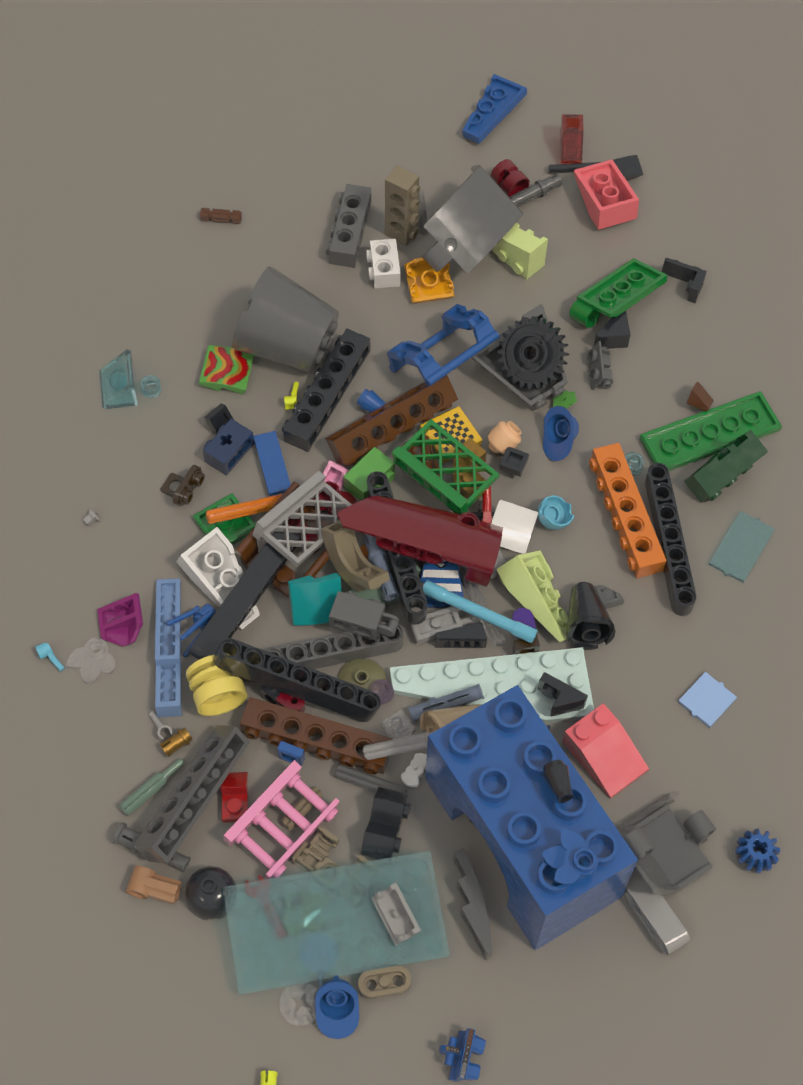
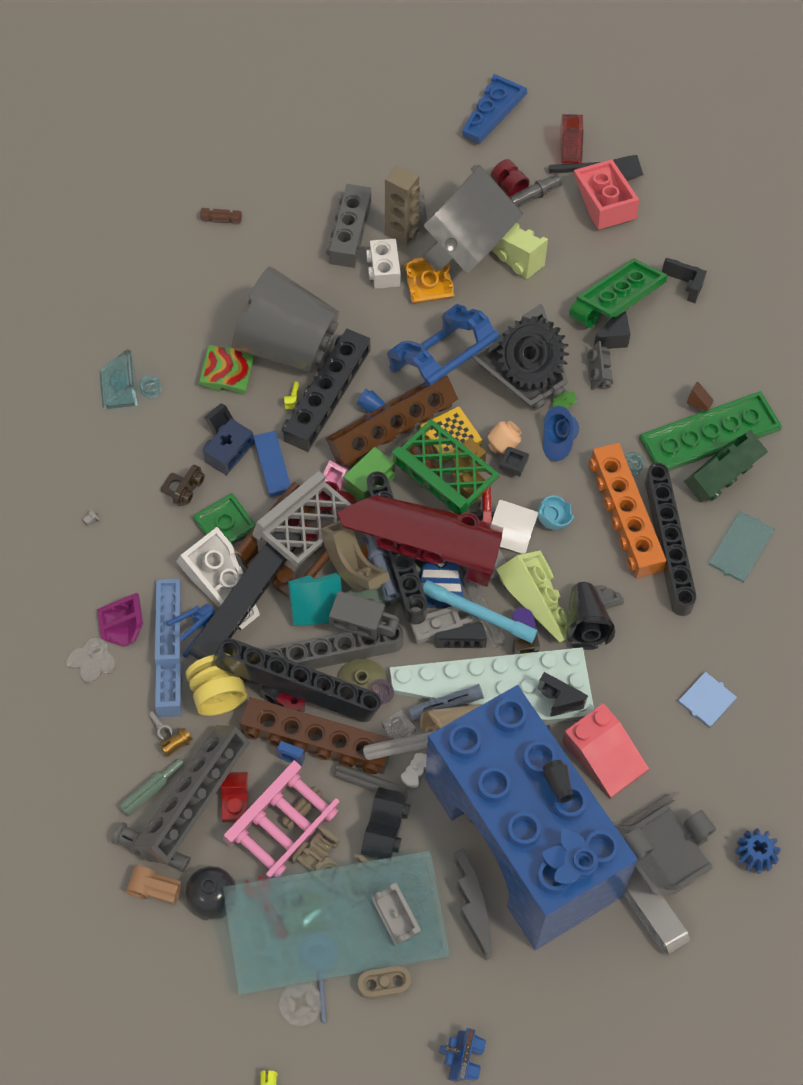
(45, 650): medium azure hand -> none
(241, 509): orange axle -> none
(337, 1008): blue piece -> none

